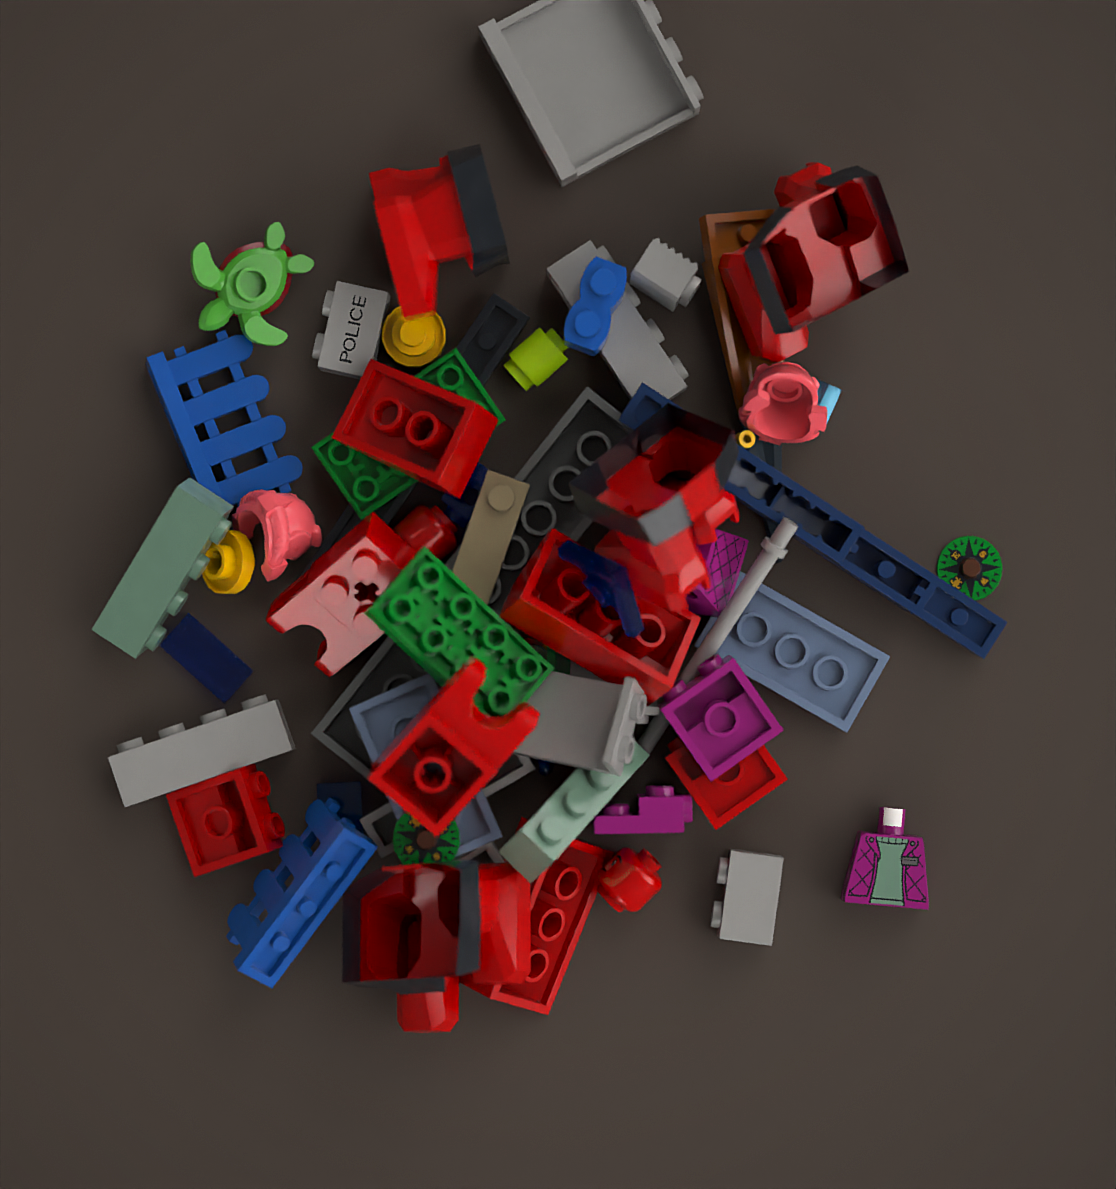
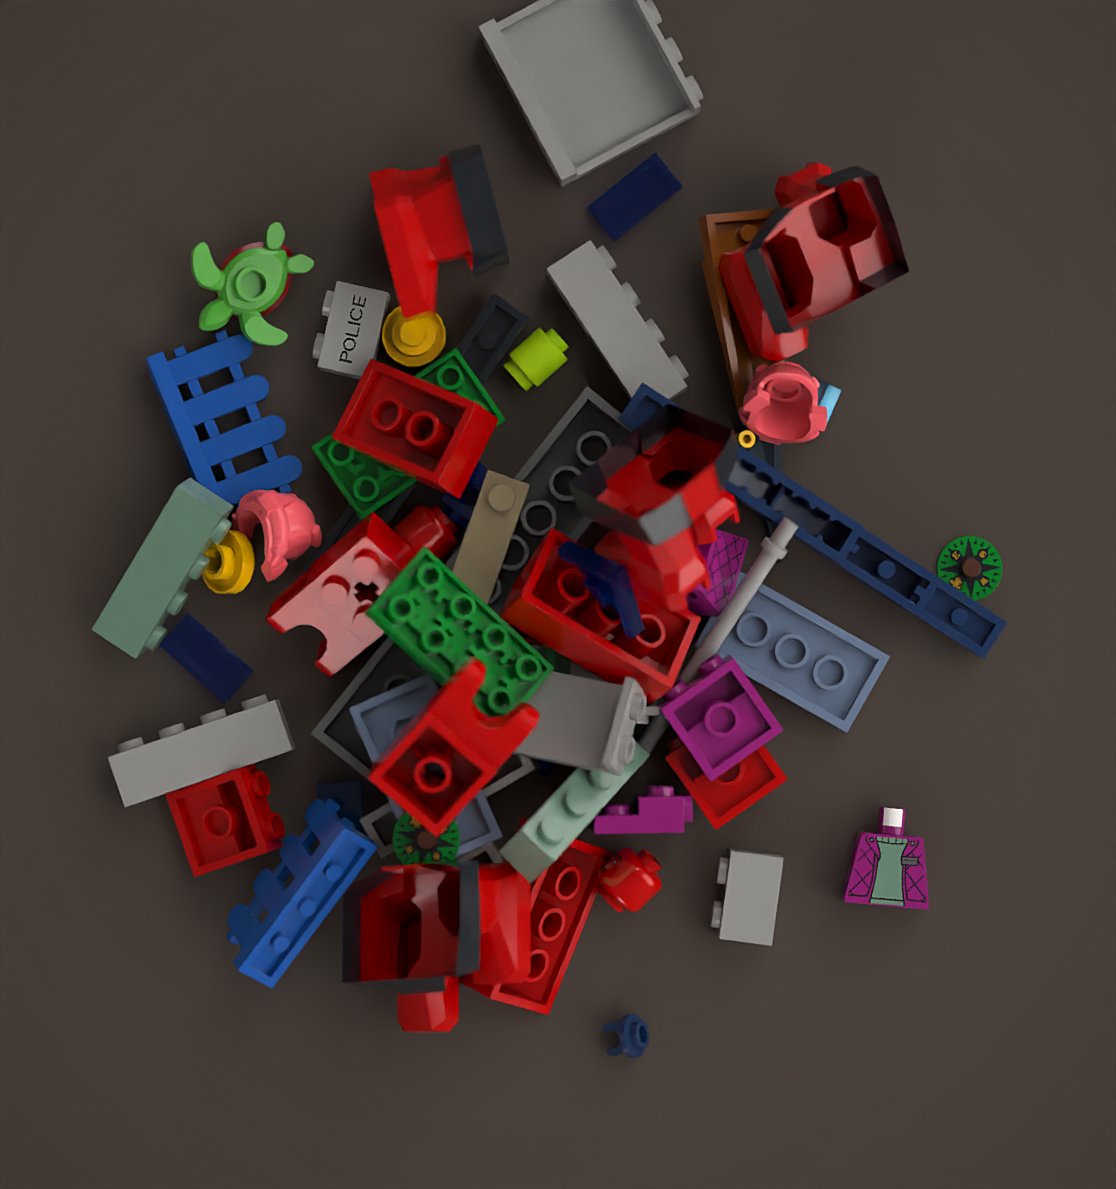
(590, 317): blue brick -> none
(632, 1035): none -> dark blue plate
(635, 197): none -> clear blue tile
(665, 276): light grey brick -> none

